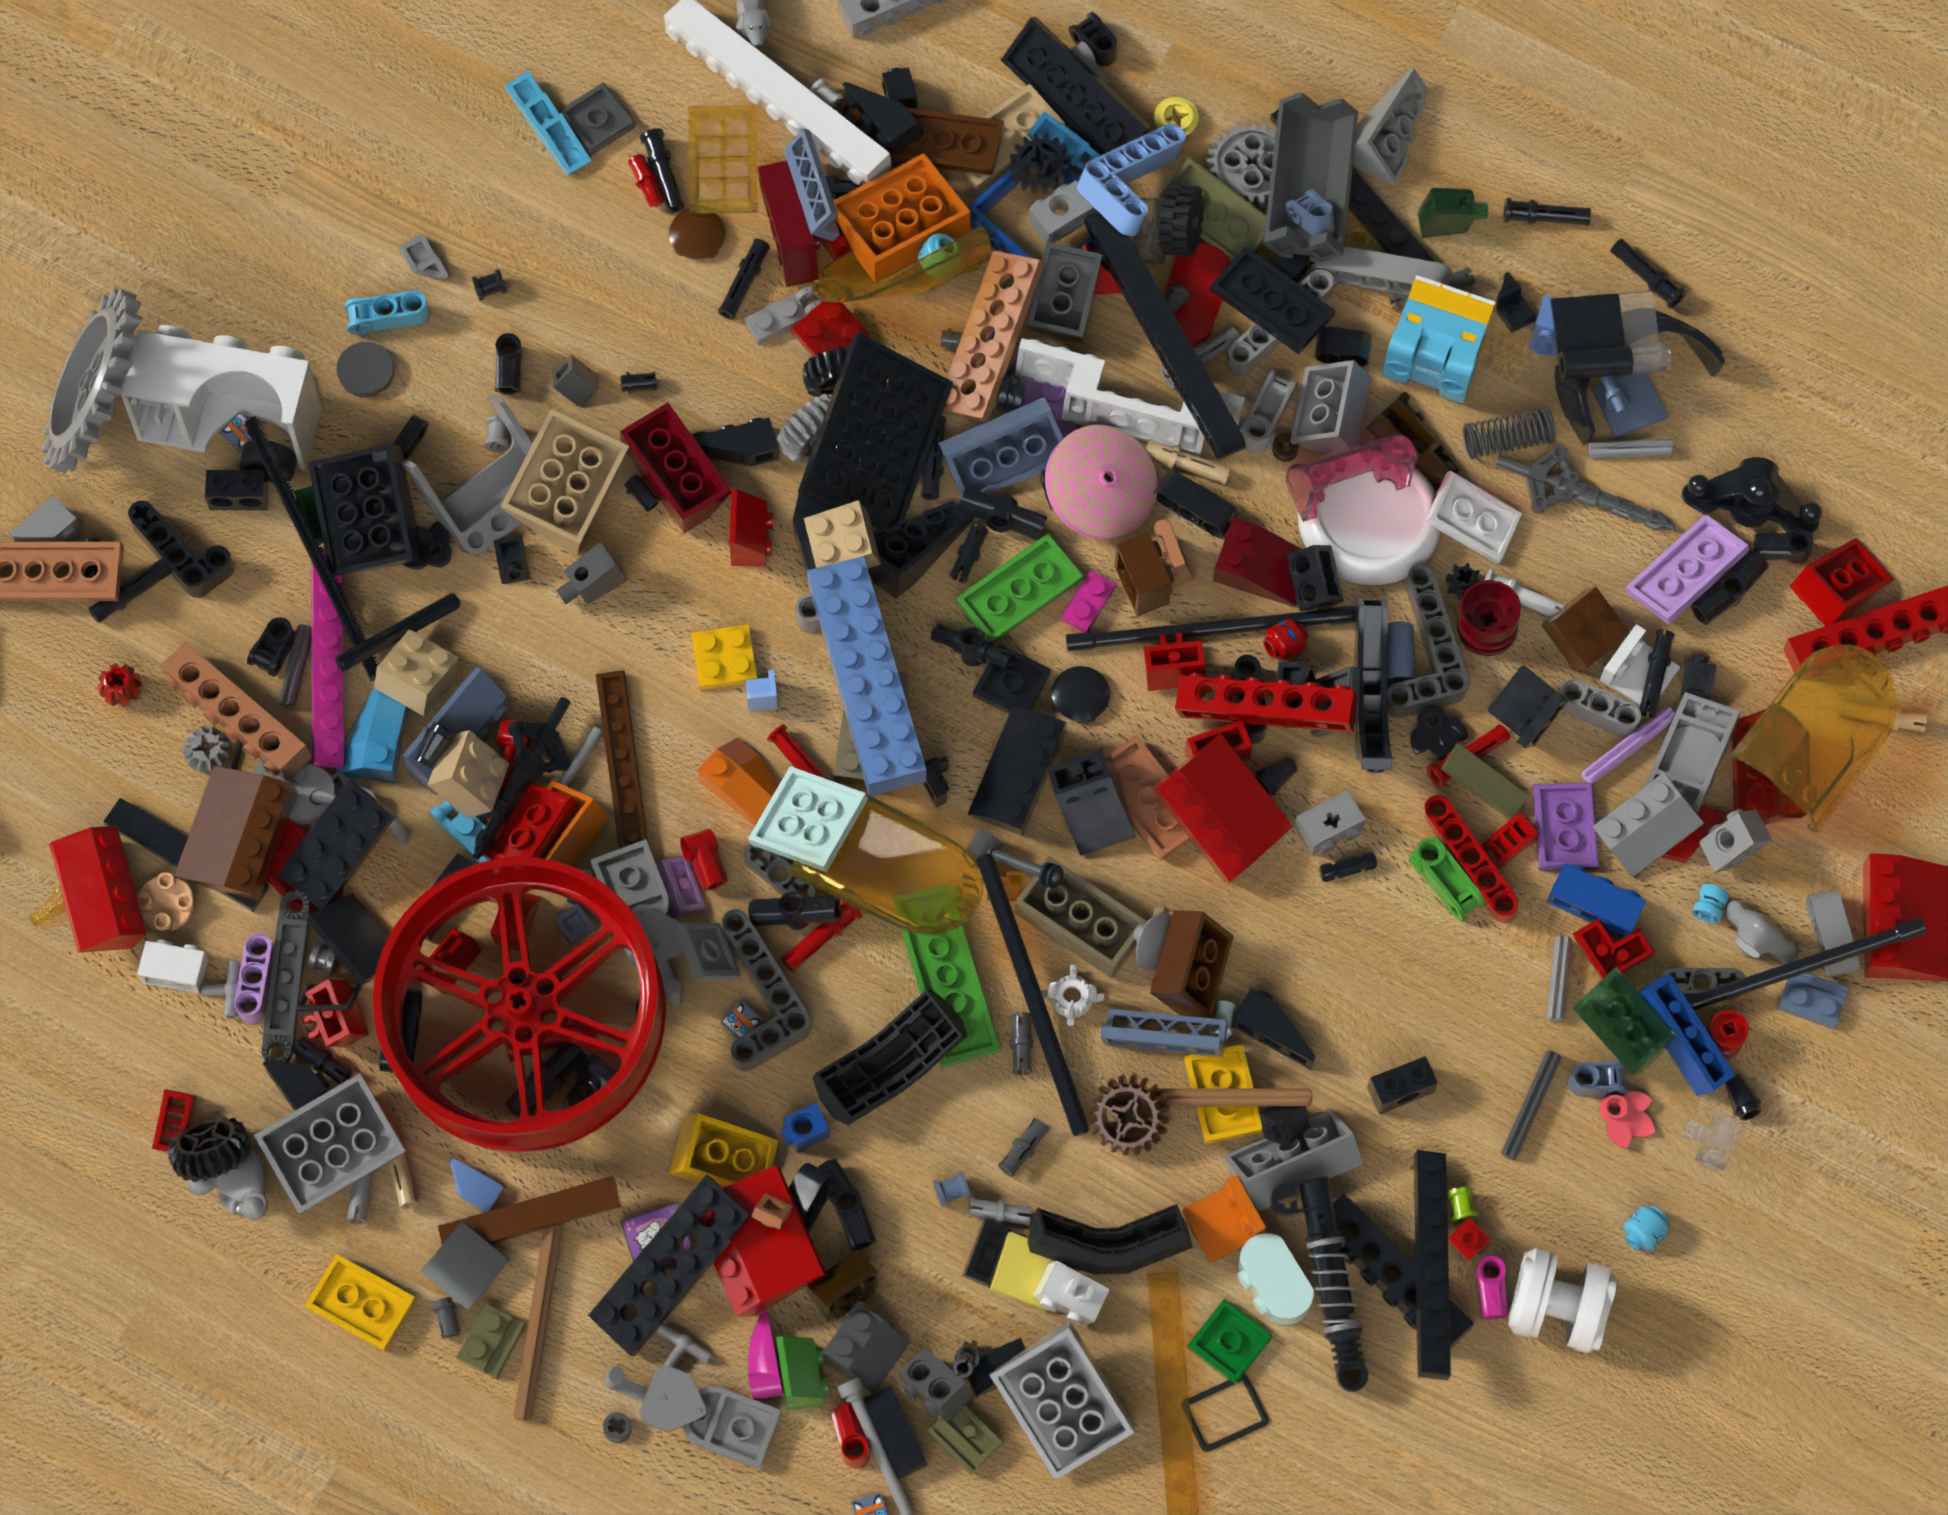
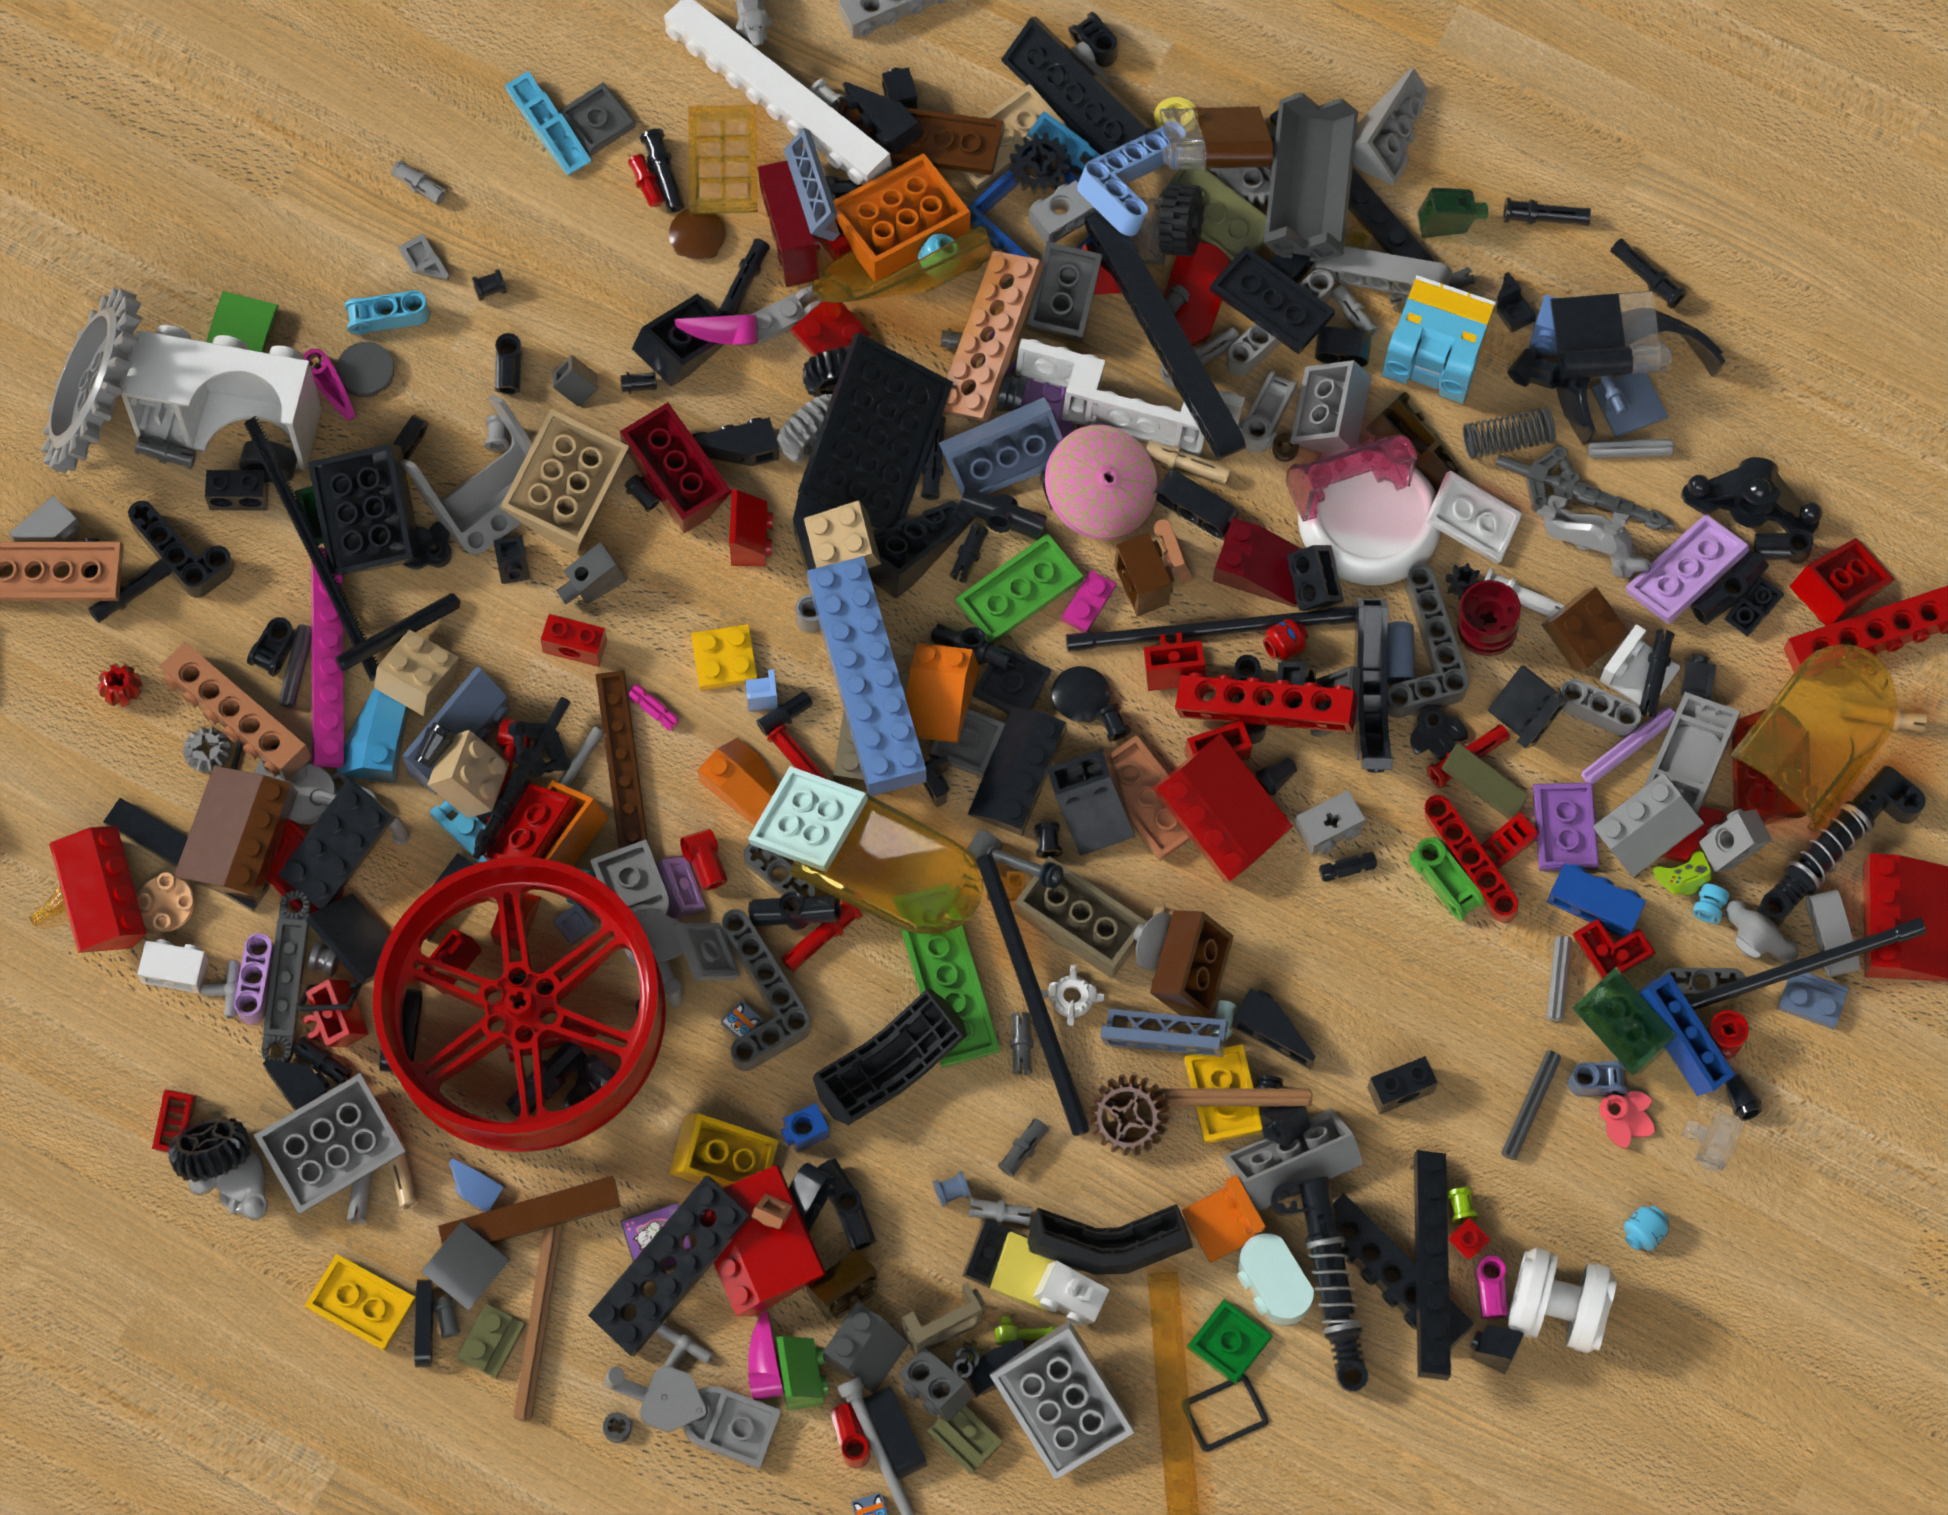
(165, 452): none -> dark grey pin
(236, 432): tile -> none
(243, 319): none -> bright green slope
(329, 383): none -> dark pink piece
(419, 182): none -> light grey pin
(424, 1323): none -> black beam
(573, 640): none -> red brick
(653, 707): none -> dark pink axle
(671, 350): none -> black slope
(722, 329): none -> dark pink piece
(784, 713): none -> black axle
(940, 690): none -> orange slope
(947, 1326): none -> dark tan window
(975, 744): none -> dark grey plate
(1008, 1332): none -> lime piece
(1048, 840): none -> black bush
(1113, 722): none -> black bush
(1216, 138): none -> reddish brown door
(1269, 1081): none -> black bush
(1312, 213): sand blue piece -> none
(1353, 310): none -> light grey pin
(1496, 1347): none -> black slope
(1533, 369): none -> black piece
(1594, 532): none -> light grey animal
(1685, 878): none -> lime piece
(1754, 607): none -> black slope
(1854, 819): none -> black piece

